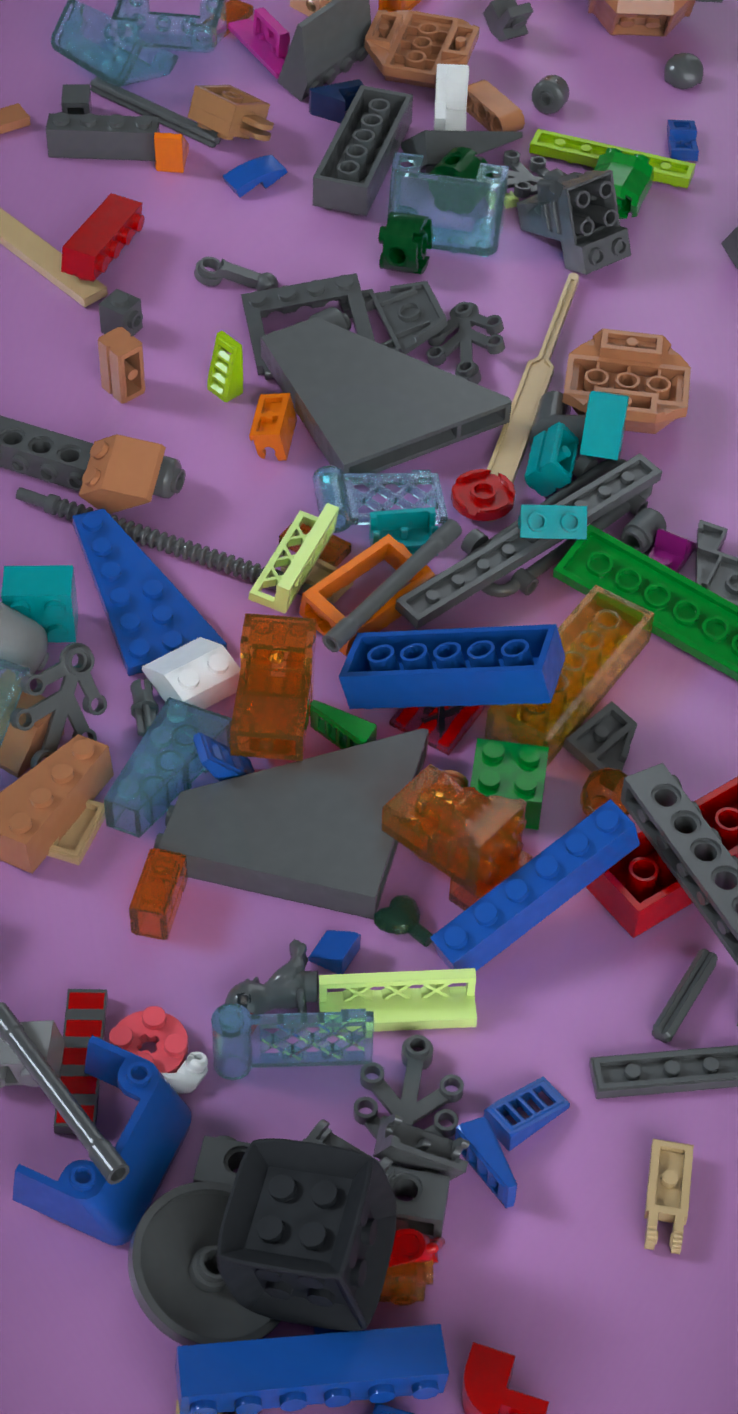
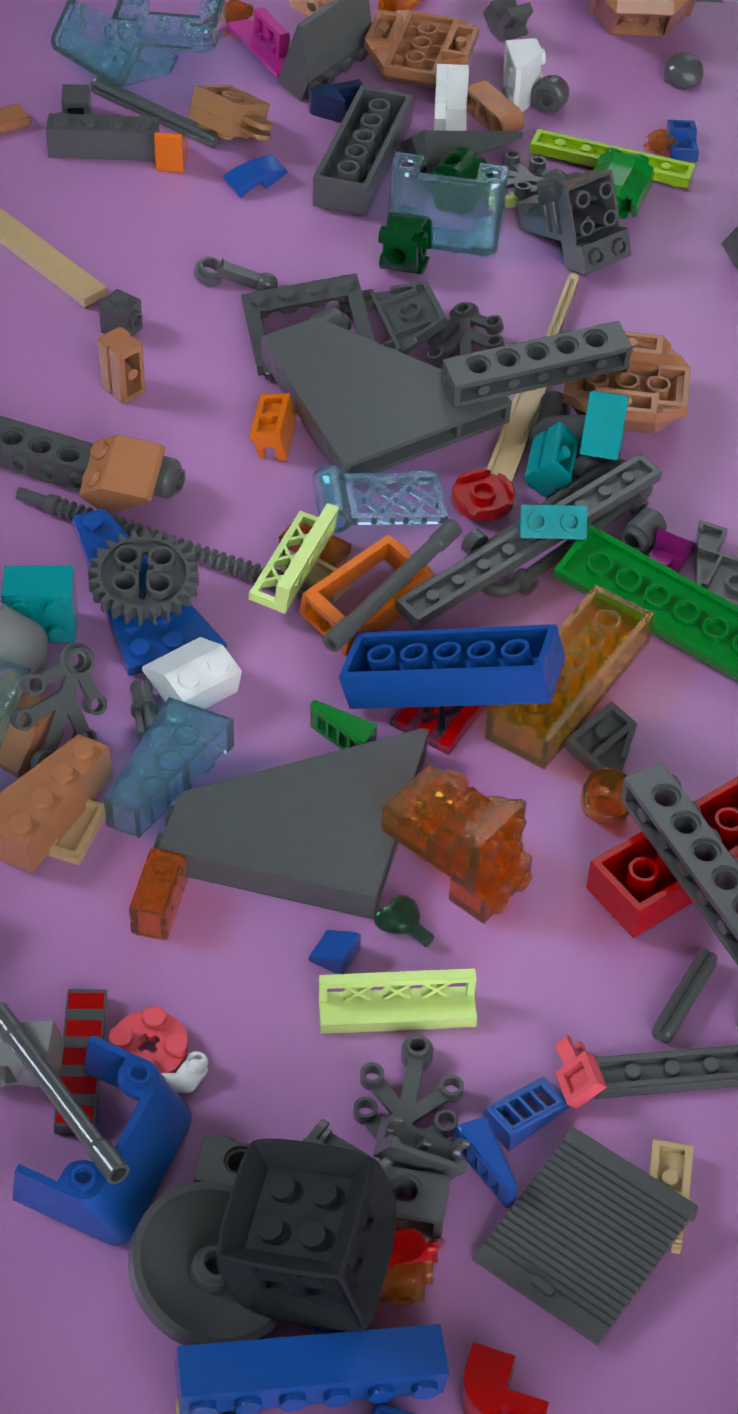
(102, 237): red brick -> none
(117, 577): none -> dark grey gear
(218, 760): blue slope -> none
(226, 370): lime slope -> none
(241, 1039): clear light blue piece -> none
(274, 687): clear orange brick -> none
(286, 989): dark grey animal -> none
(406, 526): teal hinge -> none
(513, 773): green brick -> none
(522, 70): none -> white slope
(536, 363): none -> dark grey brick
(537, 889): blue brick -> none
(580, 1075): none -> coral plate
(587, 1234): none -> dark grey door
(659, 141): none -> clear orange plate

